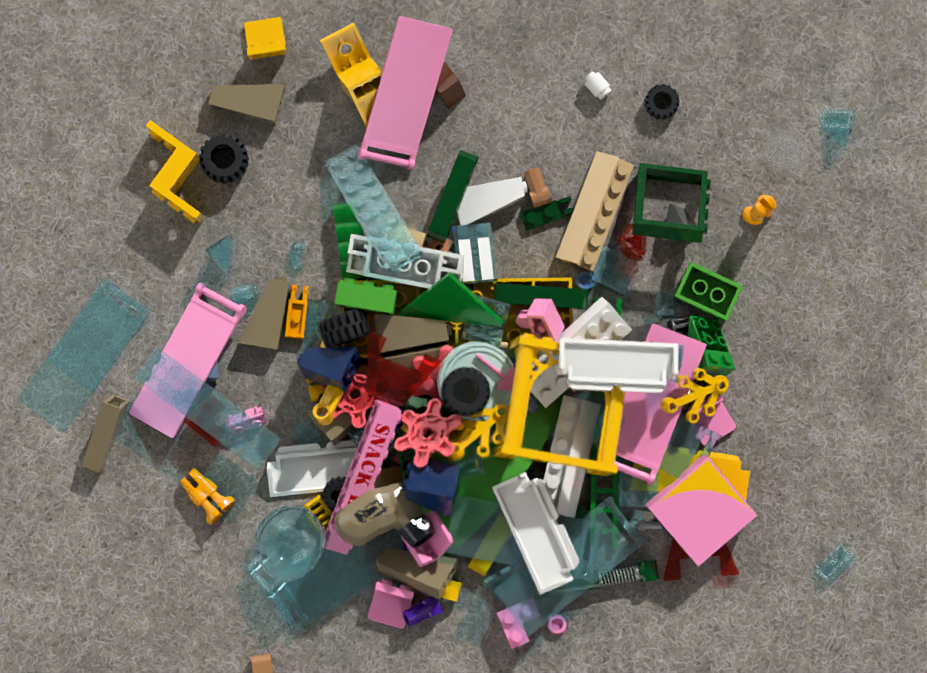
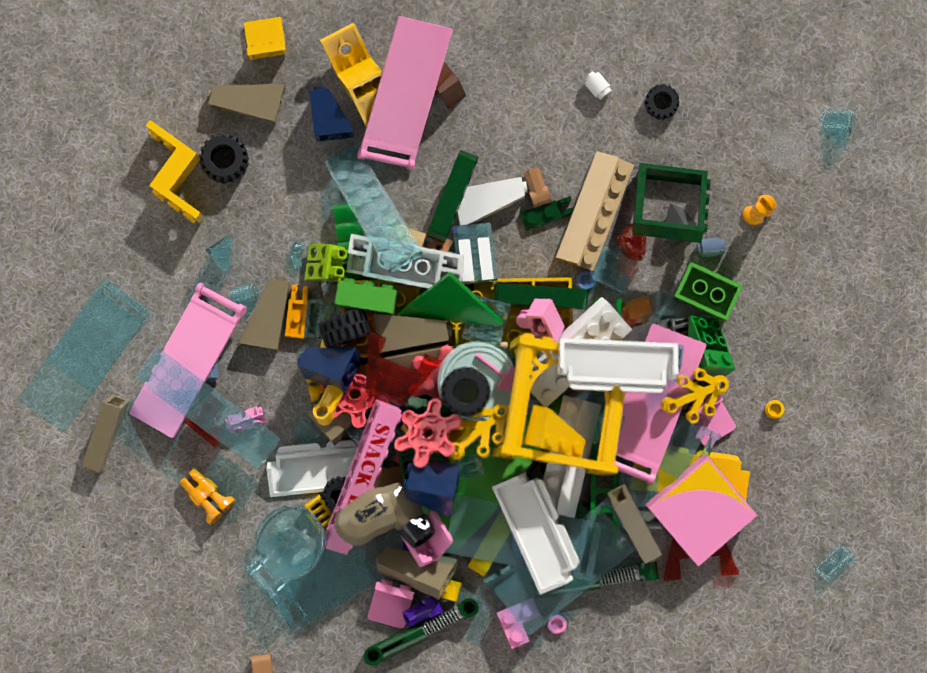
(327, 265): none -> lime hips
(328, 117): none -> dark blue slope
(419, 632): none -> dark green piece
(553, 434): none -> yellow wedge
(634, 524): none -> dark tan slope
(637, 308): none -> clear orange brick
(711, 247): none -> sand blue brick
(774, 409): none -> yellow plate

